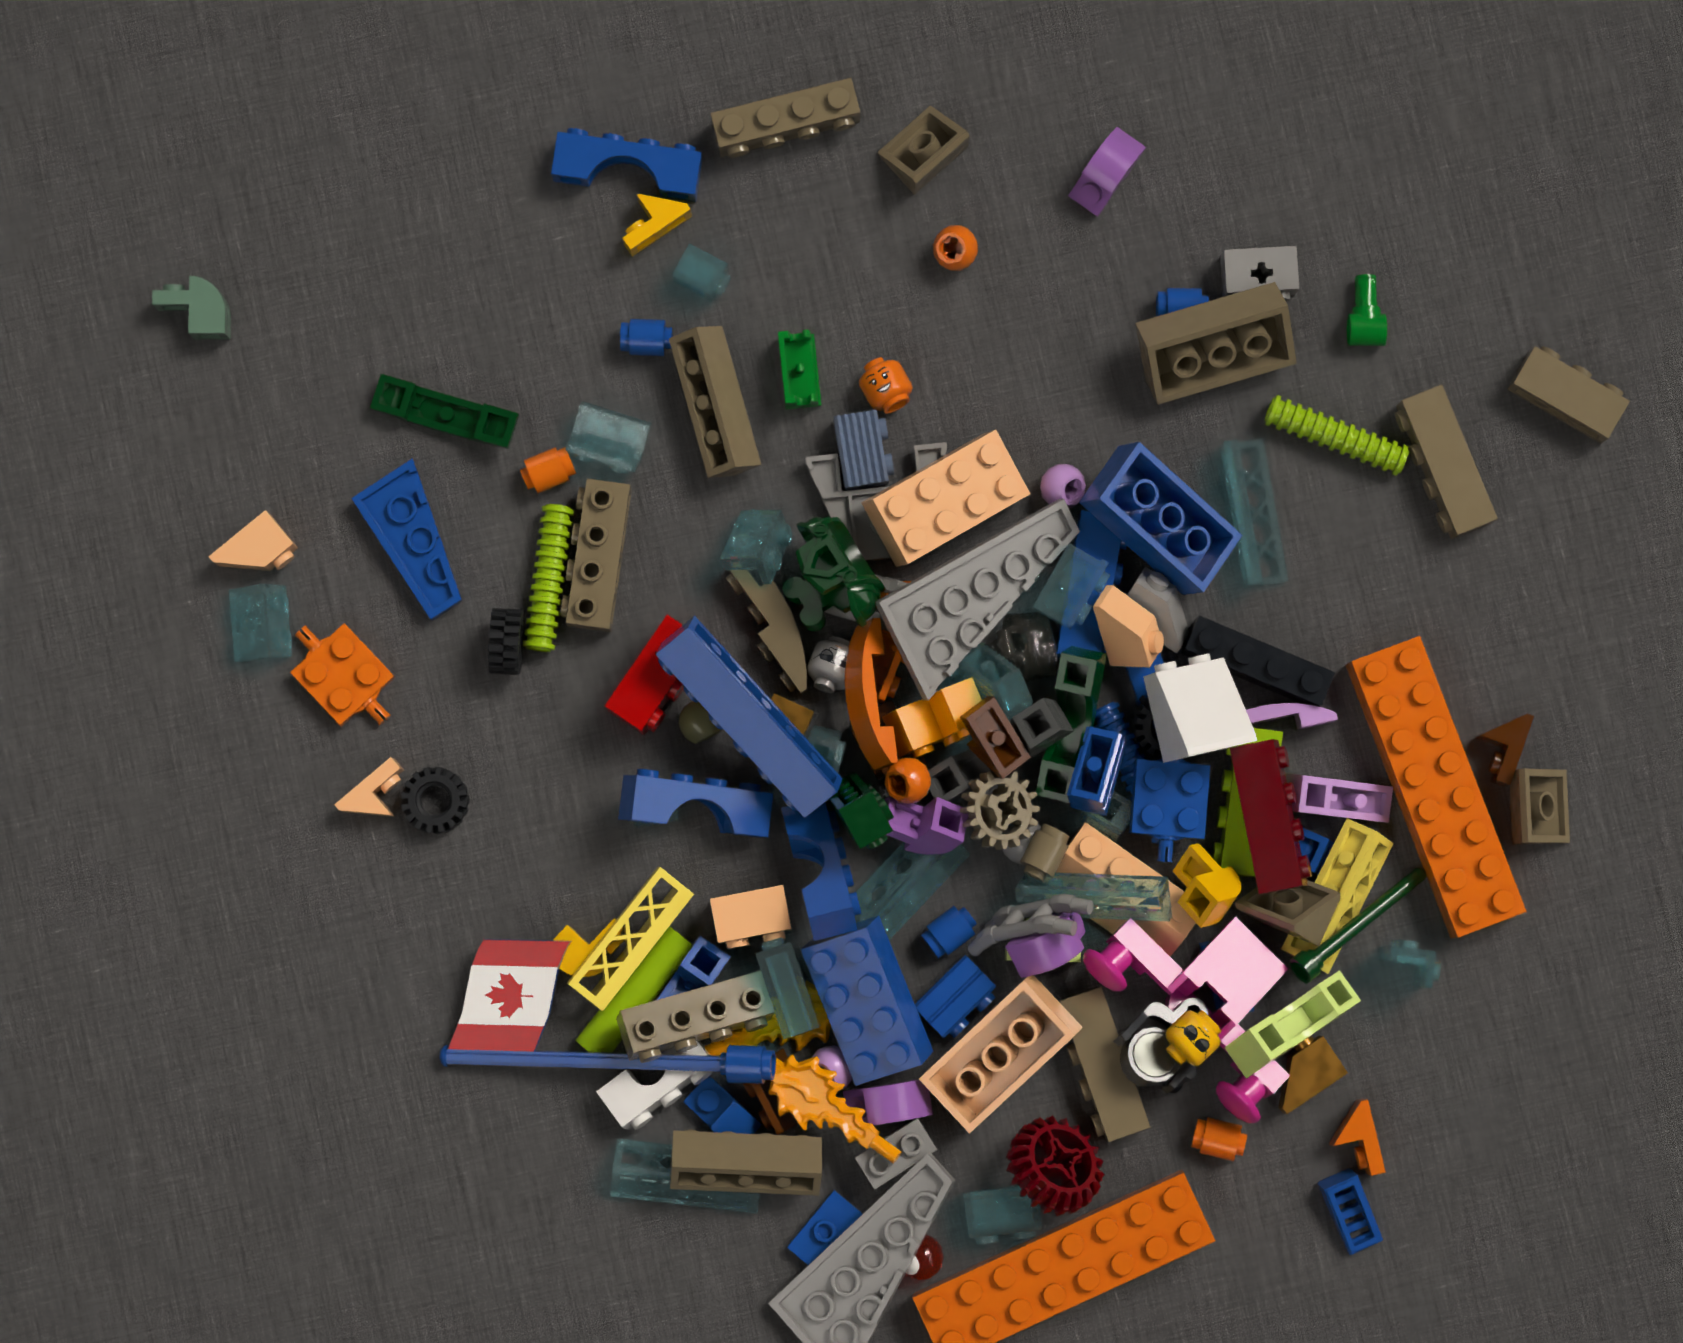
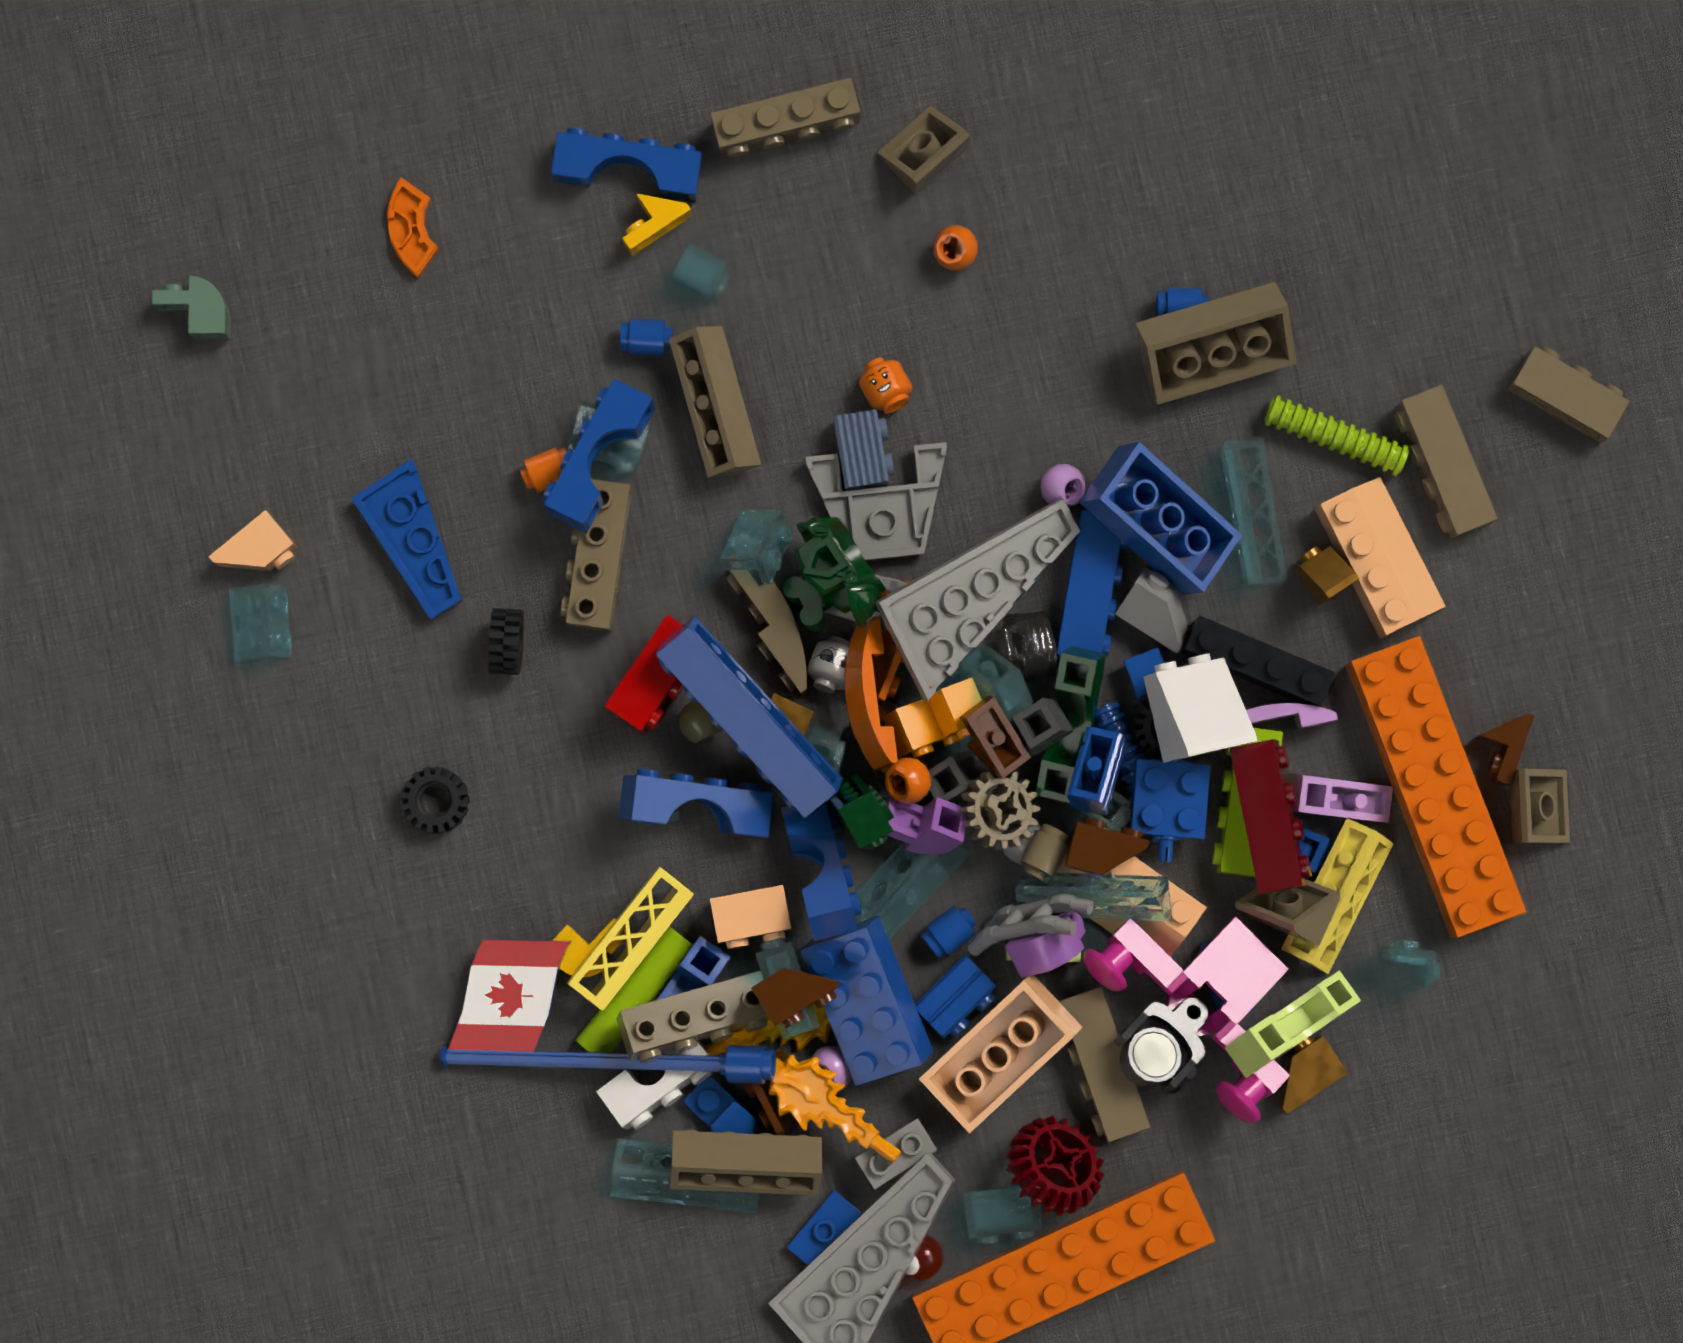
(342, 675): orange plate -> none
(364, 797): light nougat slope -> none
(407, 227): none -> orange tile
(444, 412): dark green slope -> none
(548, 577): lime piece -> none
(619, 416): none -> blue arch
(792, 991): none -> reddish brown slope
(799, 369): green hinge -> none
(891, 1102): medium lavender brick -> none
(945, 498): light nougat brick -> none
(1070, 587): clear light blue bracket -> none
(1101, 850): none -> reddish brown slope
(1106, 171): medium lavender brick -> none
(1127, 629): light nougat slope -> none
(1192, 1038): yellow head -> none
(1209, 886): yellow brick -> none
(1219, 1138): orange brick -> none
(1275, 262): light grey brick -> none
(1308, 964): dark green piece -> none
(1325, 573): none -> pearl gold slope
(1337, 1183): blue slope -> none
(1360, 1127): orange slope -> none
(1366, 323): green pin -> none
(1379, 549): none -> light nougat slope

